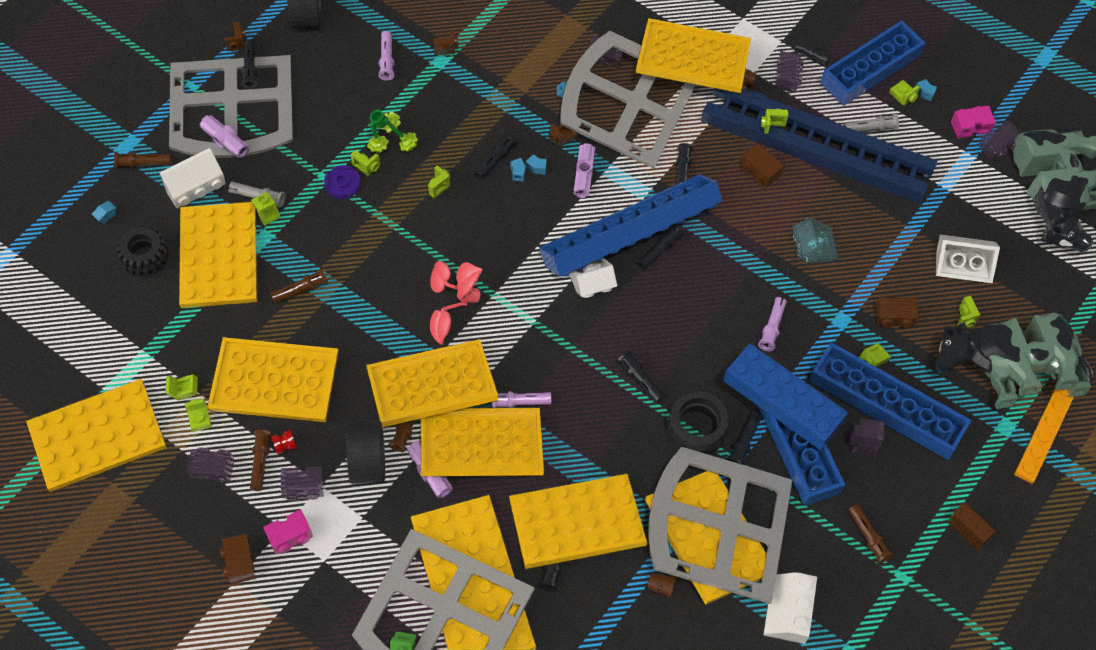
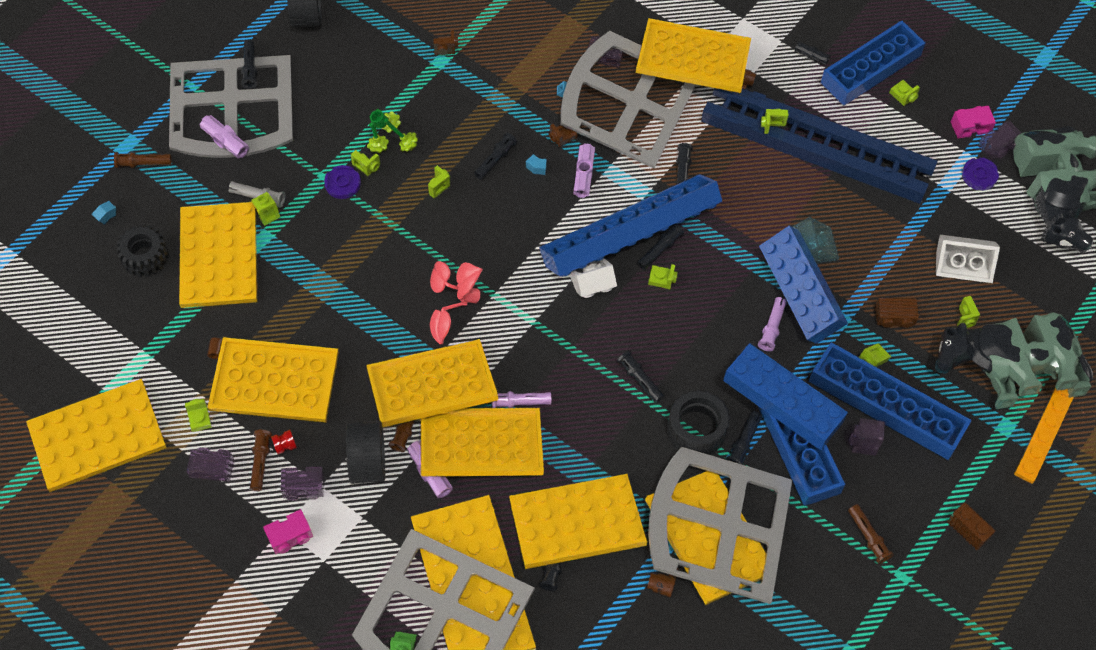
(181, 387): lime bracket -> none
(192, 178): white slope -> none
(214, 348): none -> reddish brown hinge
(236, 42): reddish brown bracket -> none
(238, 559): reddish brown brick -> none
(307, 283): reddish brown pin -> none
(386, 61): lavender pin -> none
(518, 169): dark azure piece -> none
(662, 276): none -> lime bracket
(761, 165): reddish brown brick -> none
(788, 71): clear purple brick -> none
(791, 607): white slope -> none
(803, 284): none -> brick
(879, 123): light grey pin -> none
(926, 90): dark azure piece -> none
(980, 174): none -> dark purple tile

